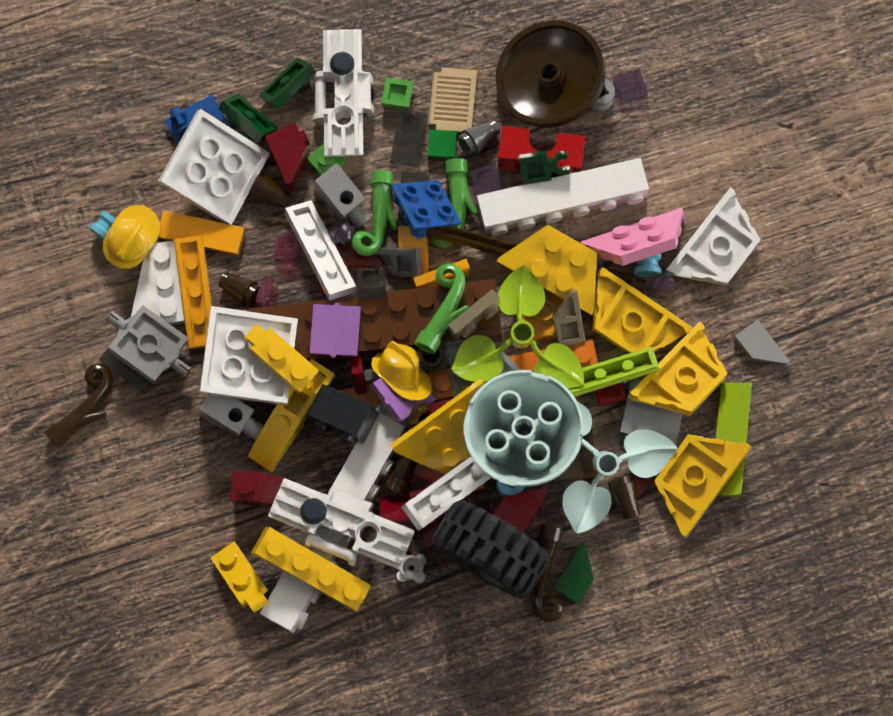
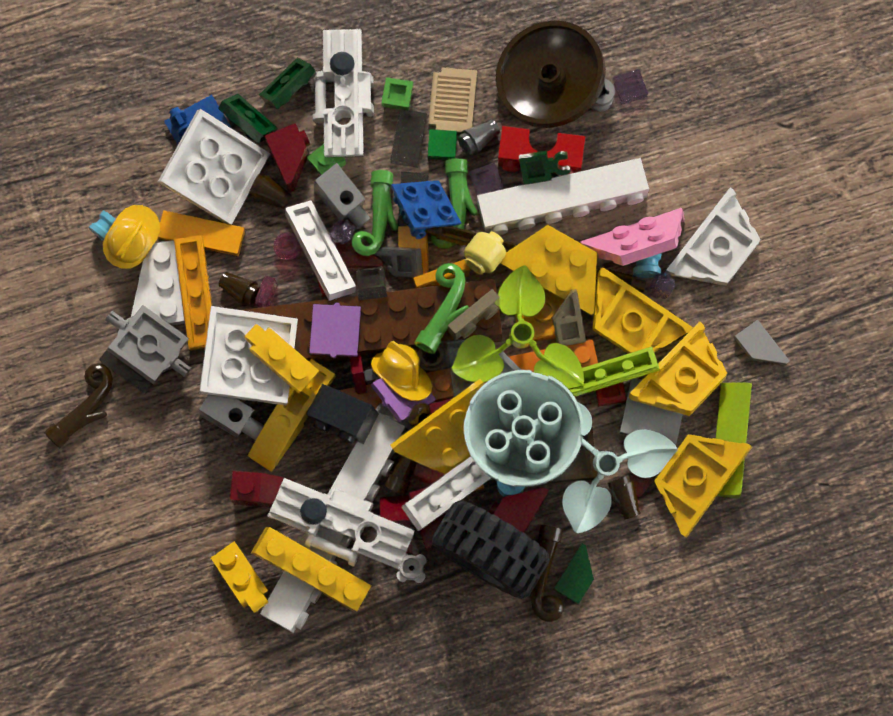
(484, 252): none -> light yellow head

